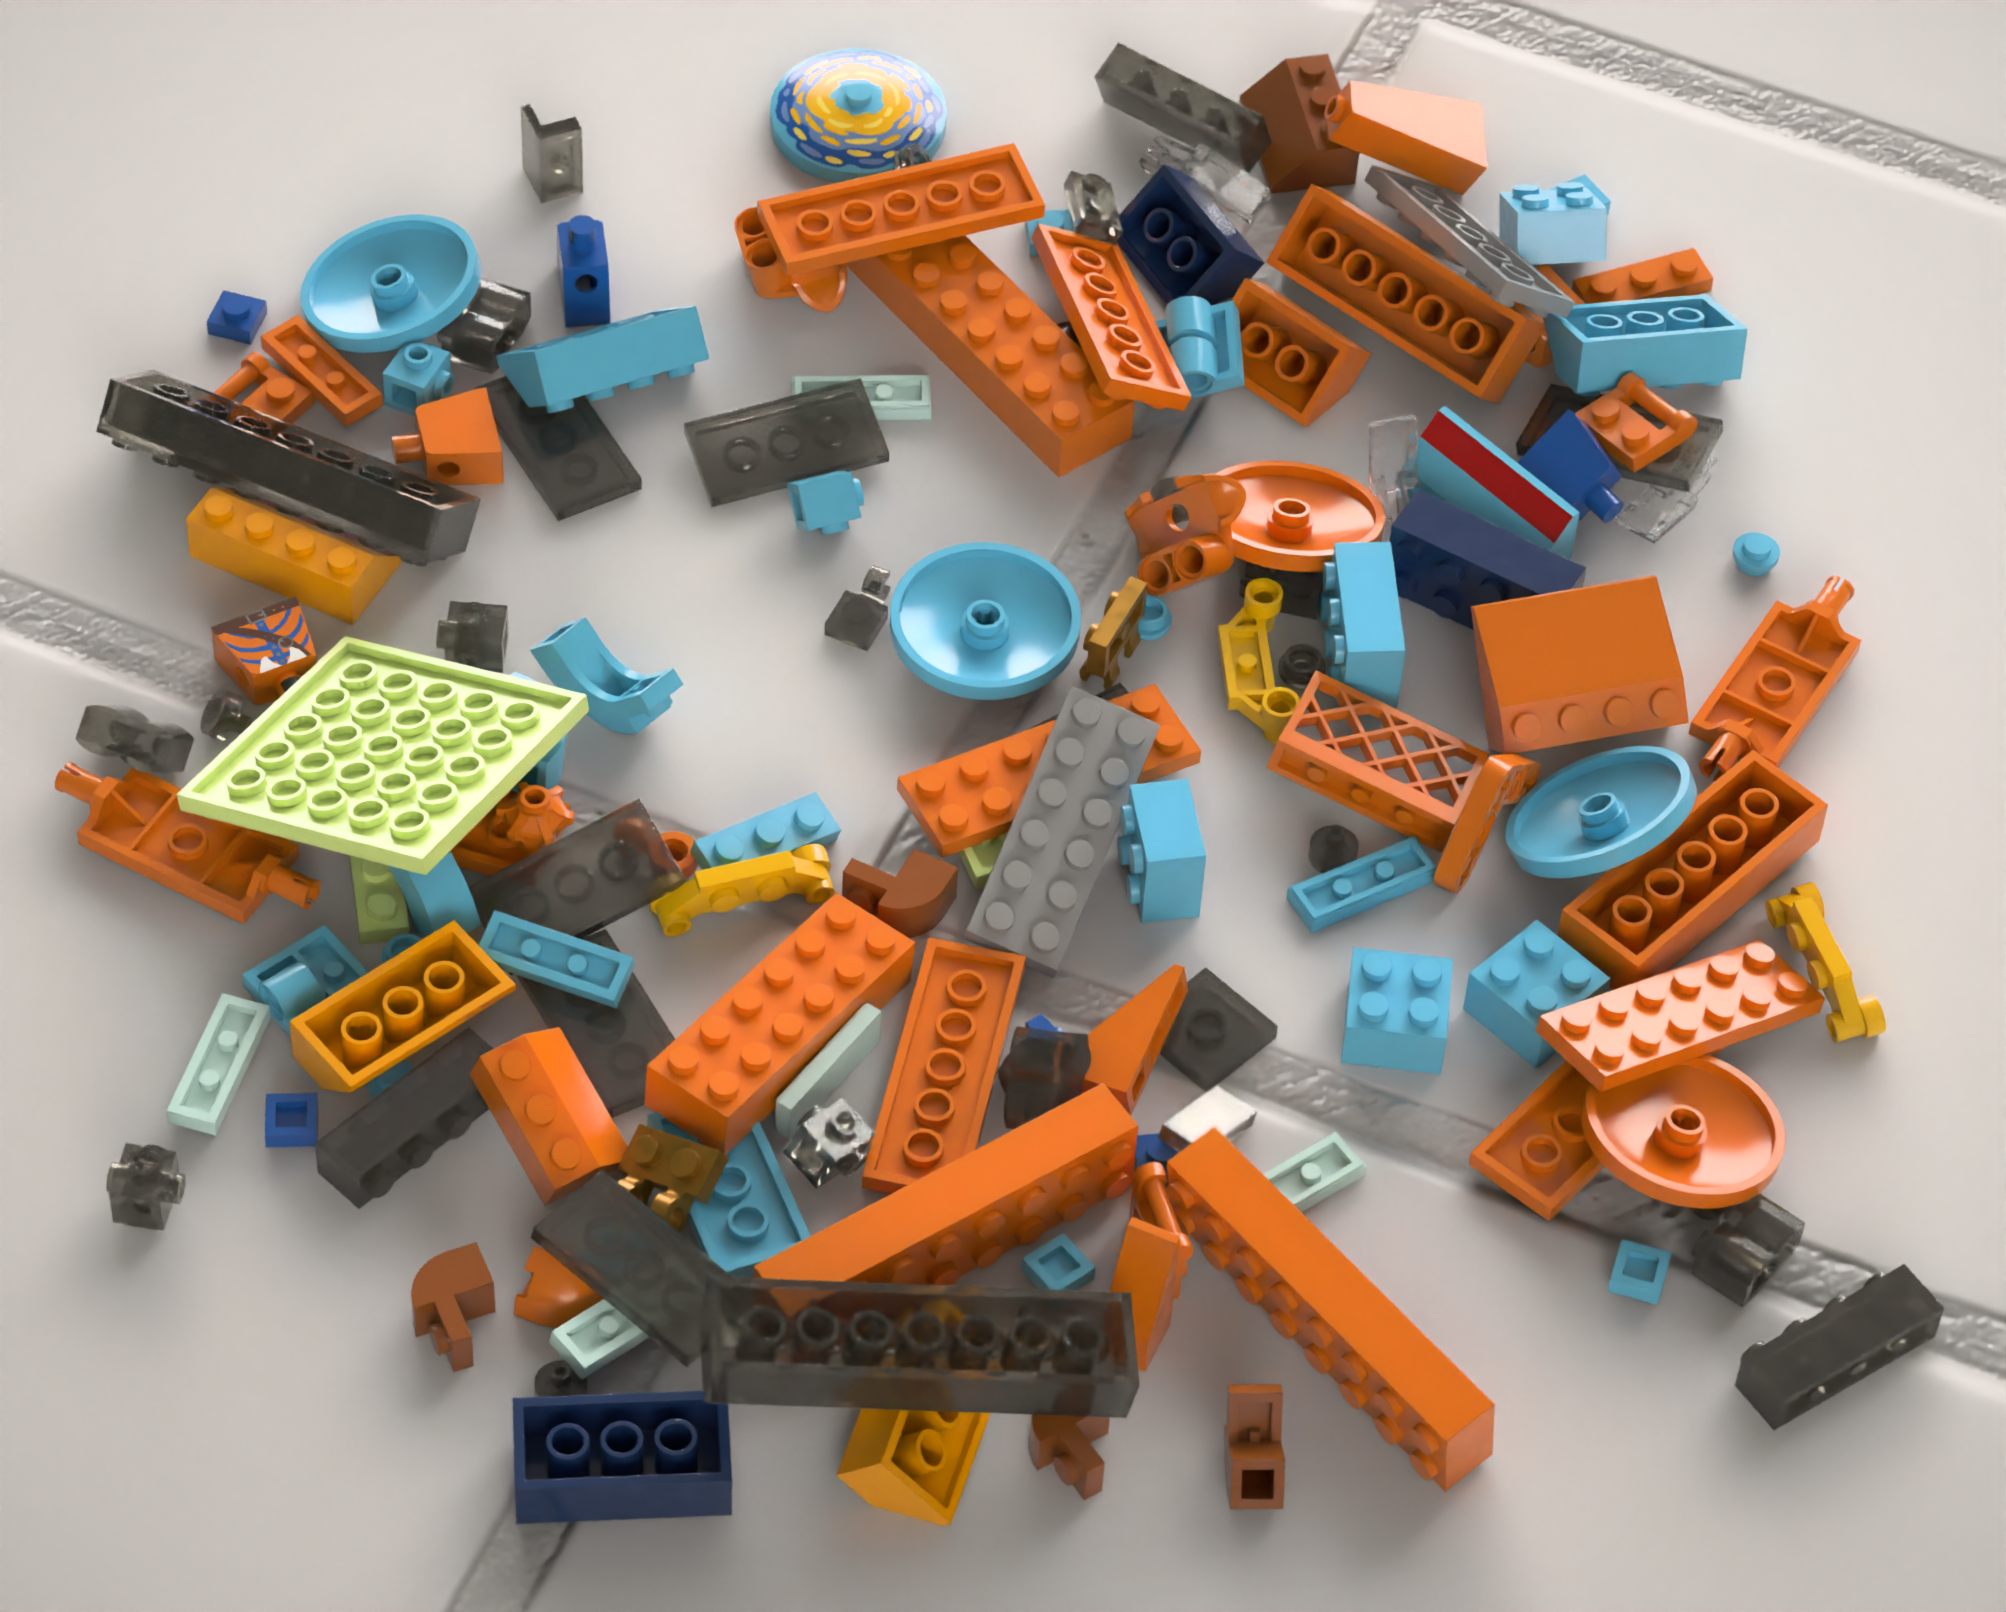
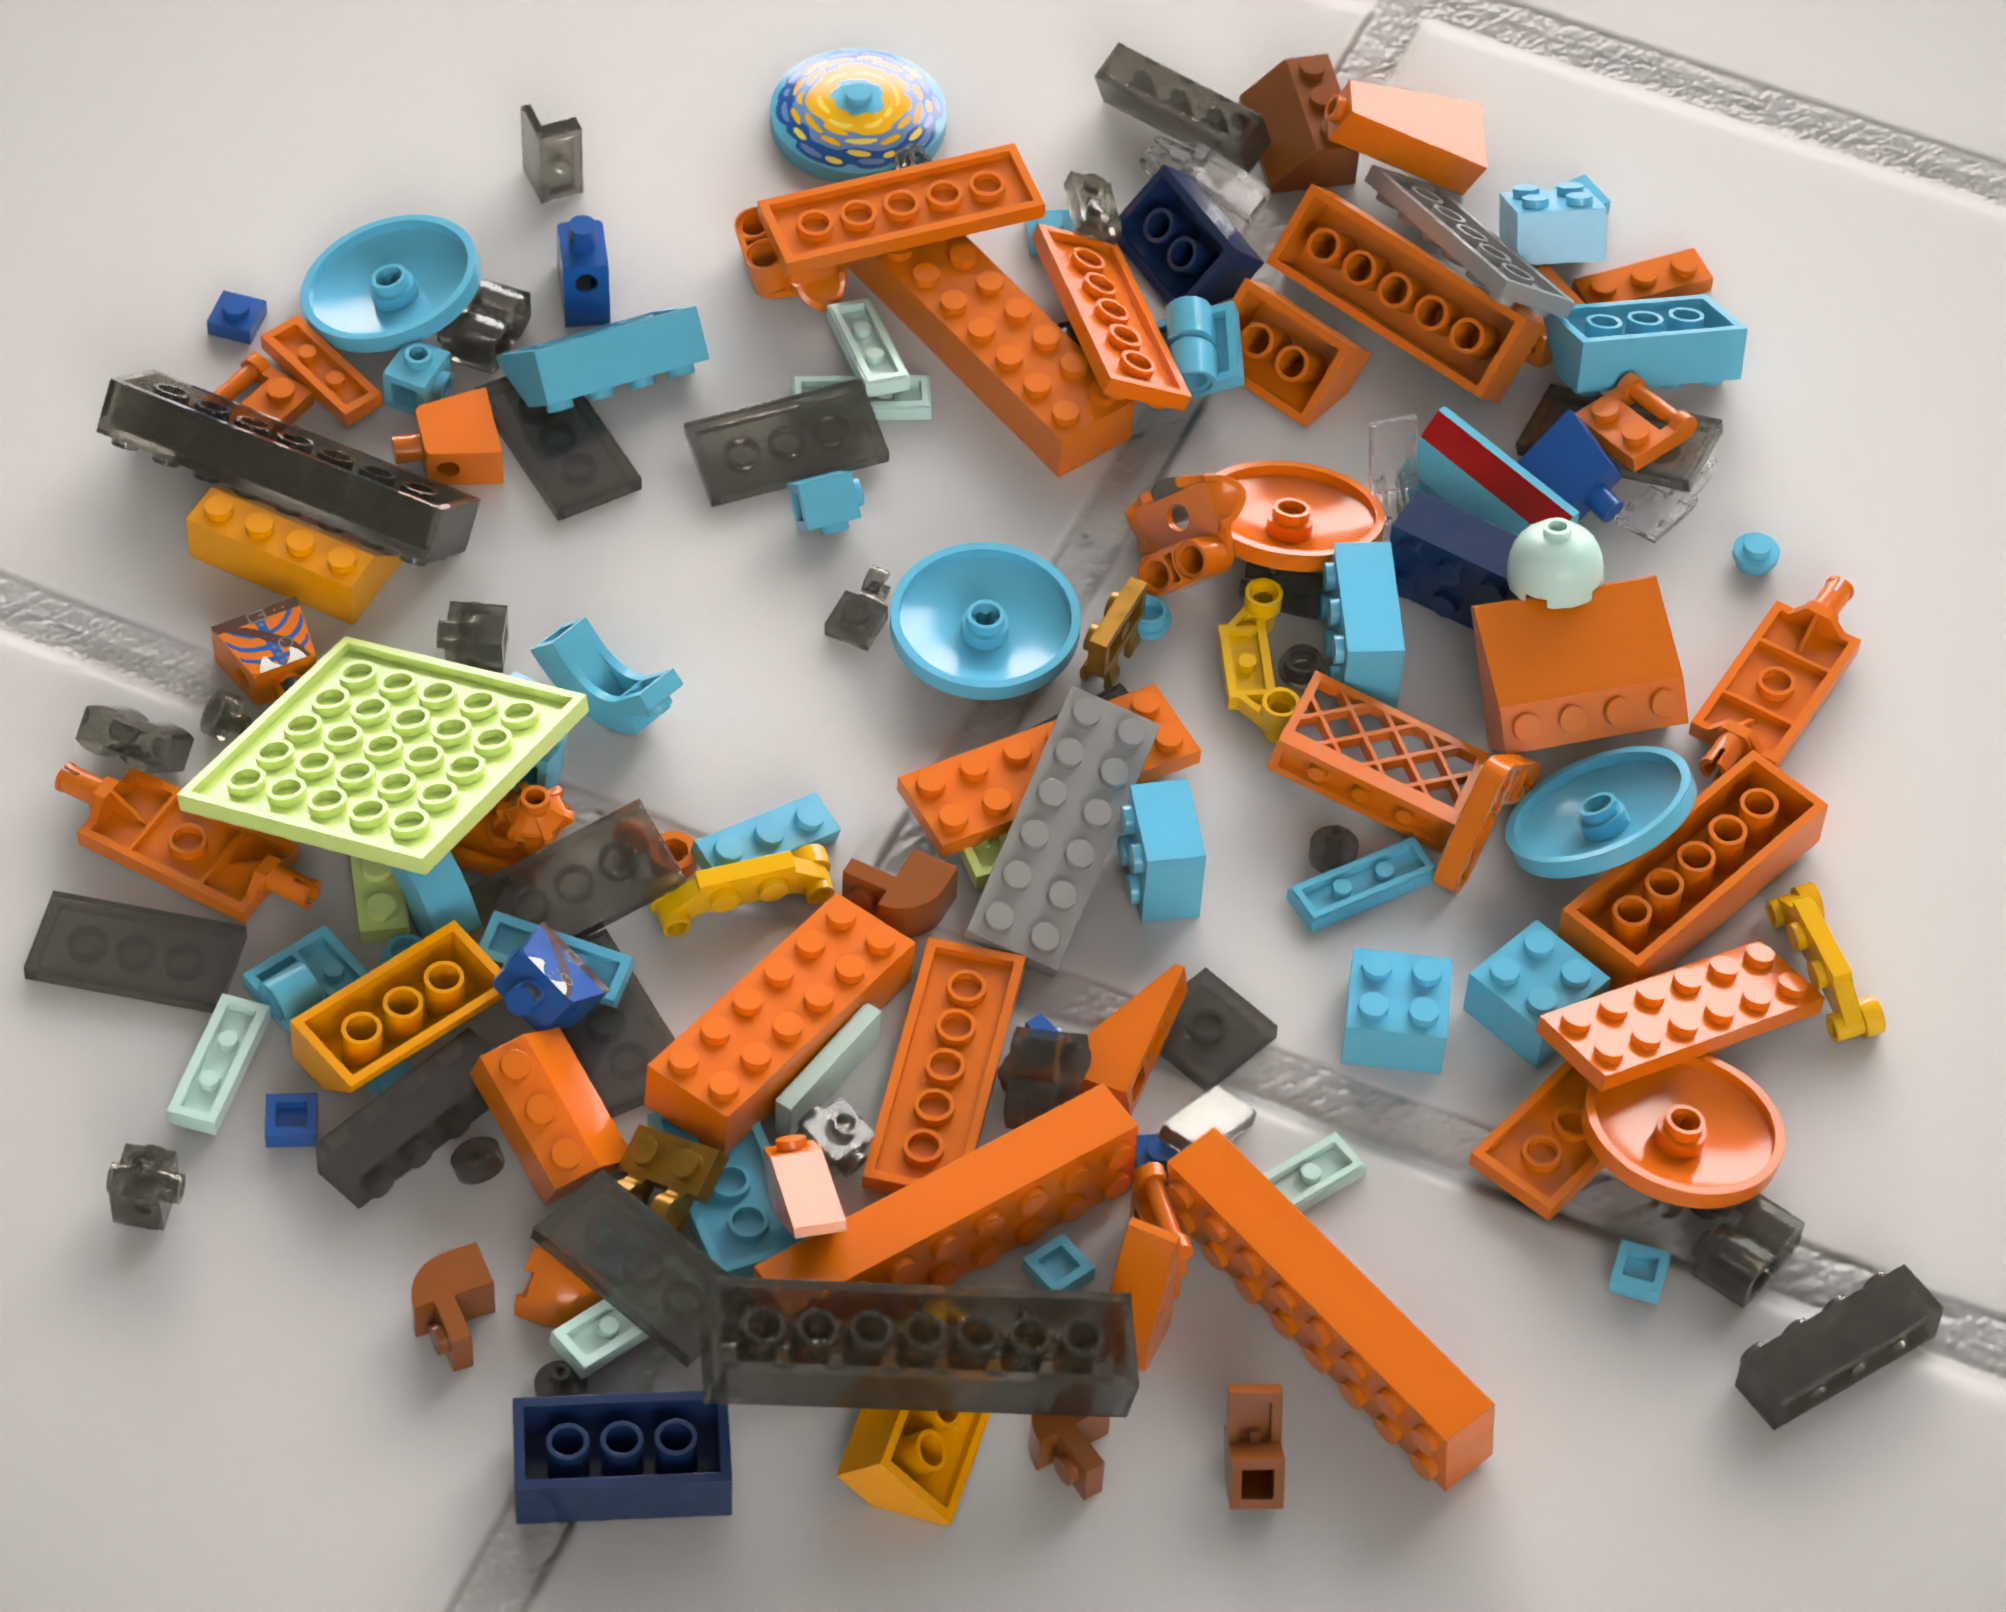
(135, 952): none -> clear smoke tile
(477, 1160): none -> clear smoke tile
(548, 982): none -> blue torso
(802, 1187): none -> slope
(868, 347): none -> light aqua tile
(1555, 563): none -> light aqua cylinder

